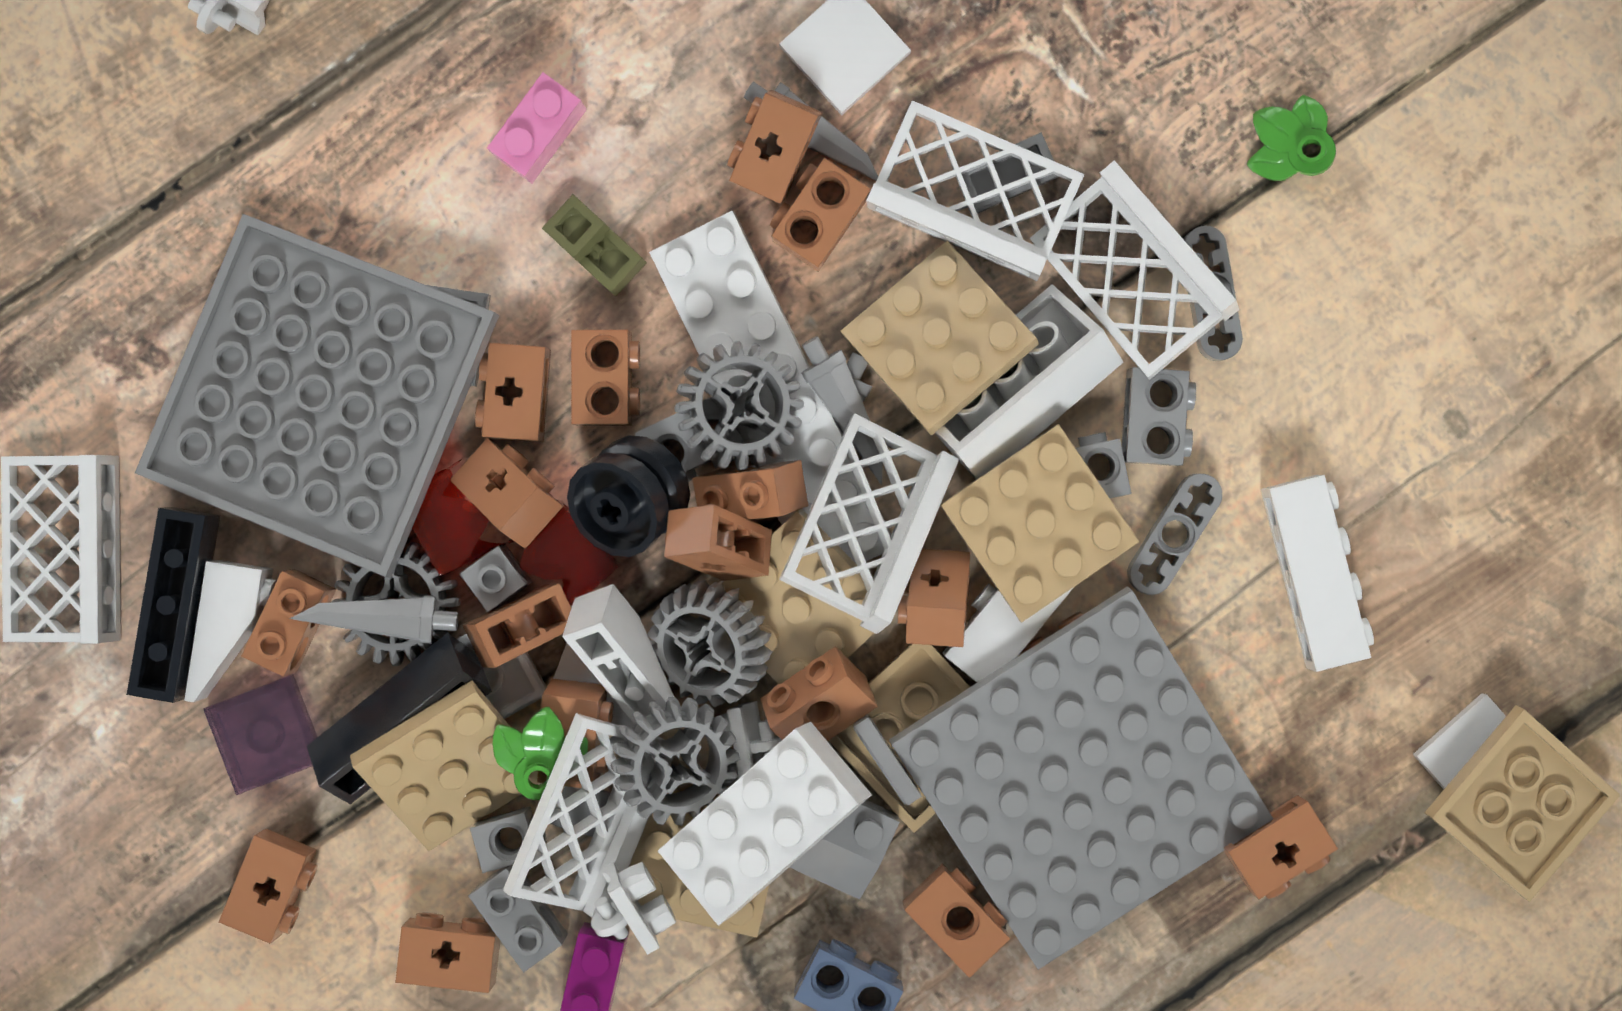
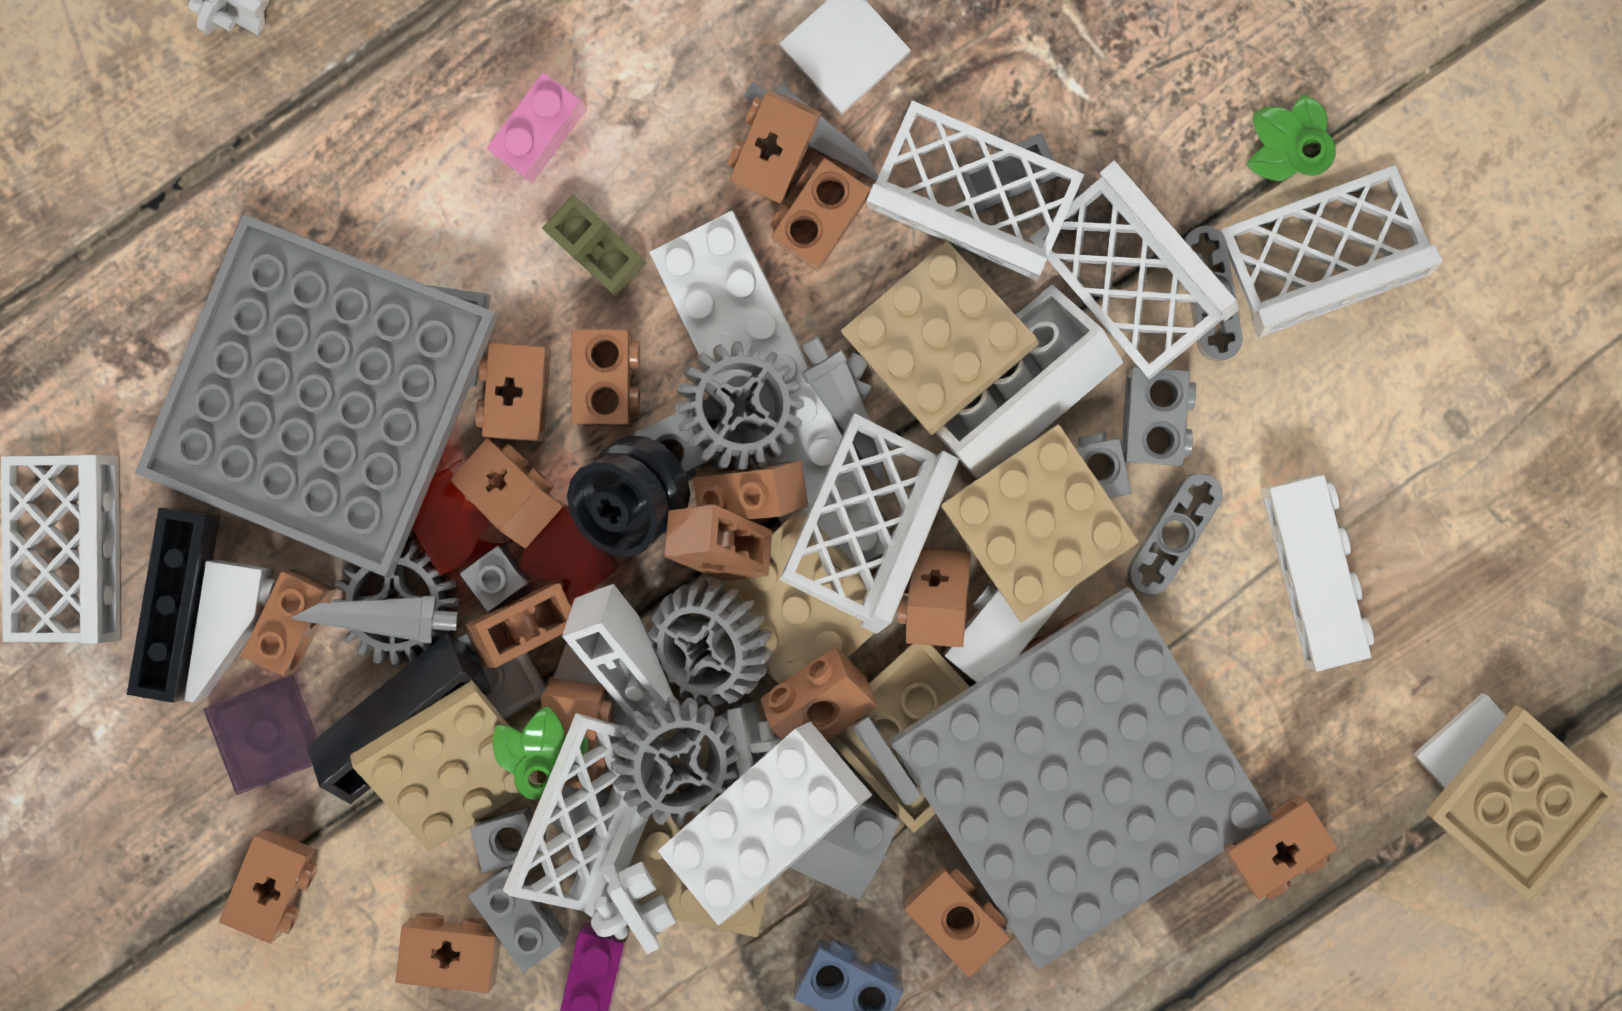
(1354, 282): none -> white fence

